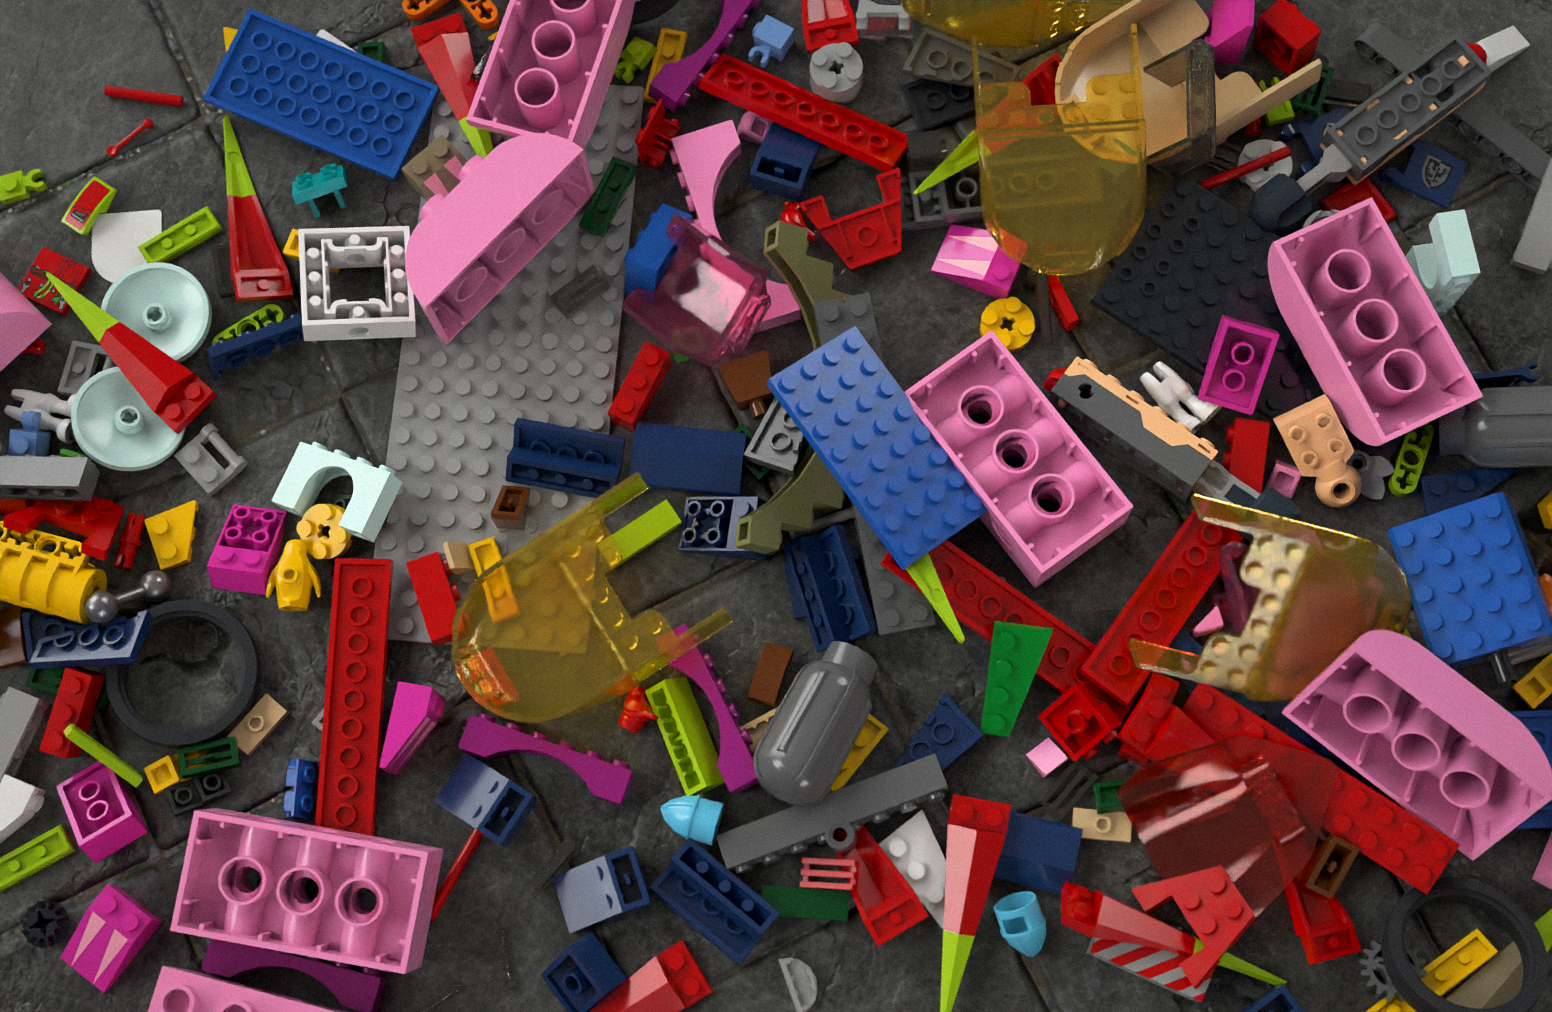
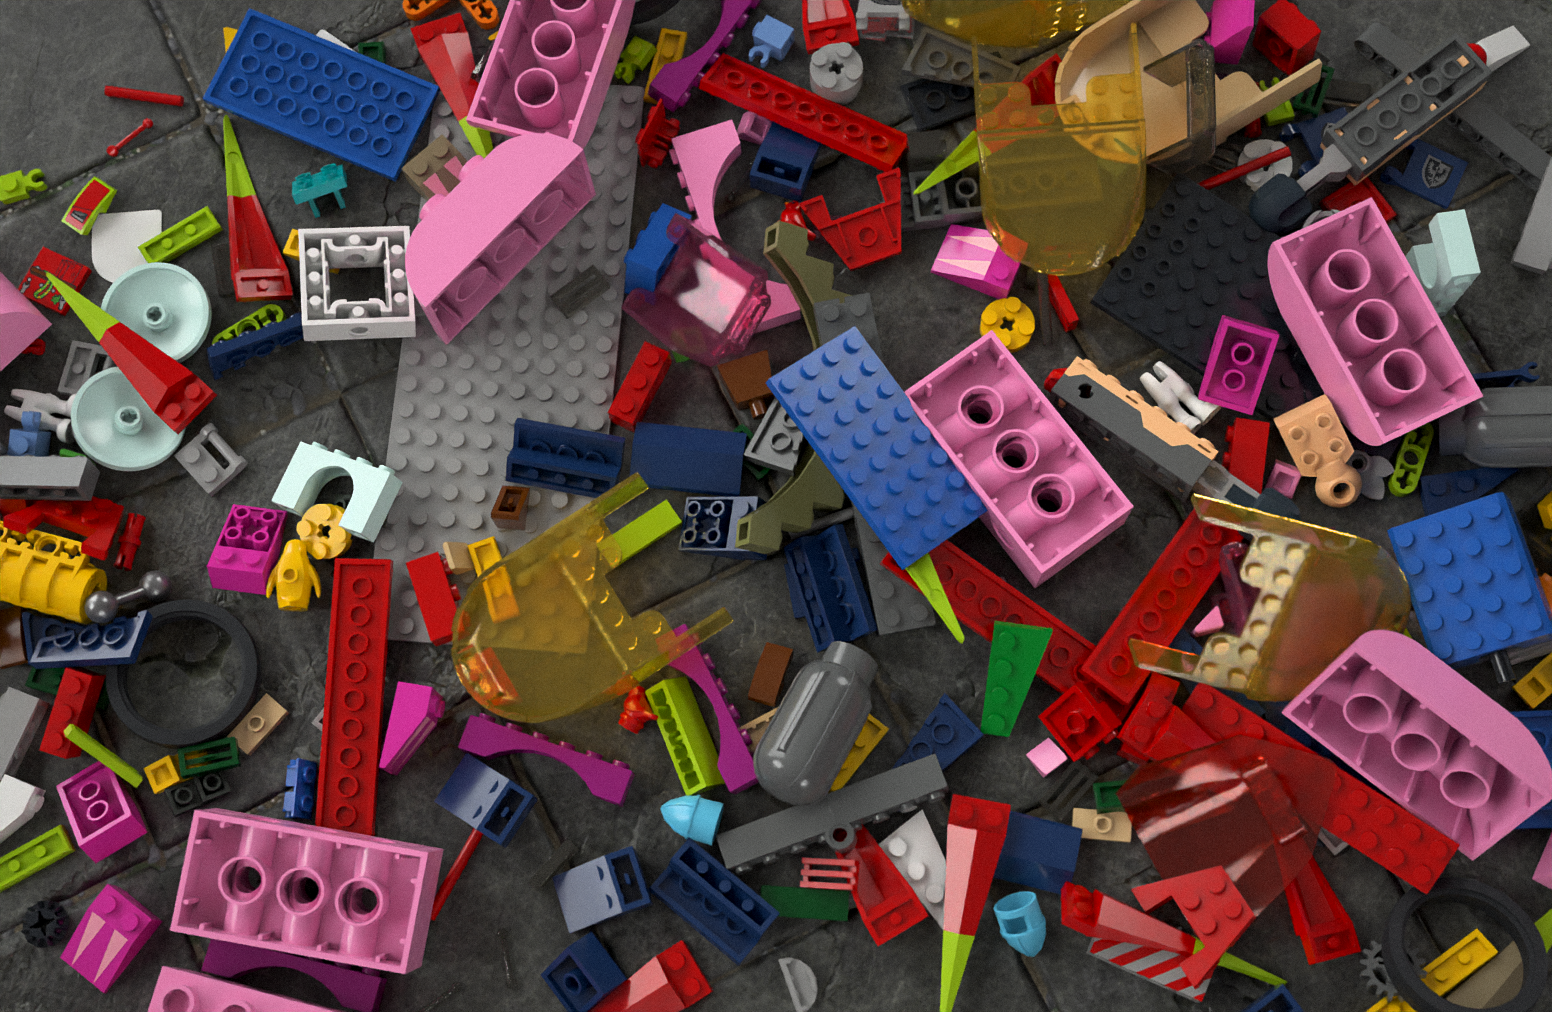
(172, 535): yellow wing -> none
(608, 196): dark green tile -> none
(1329, 865): reddish brown slope -> none

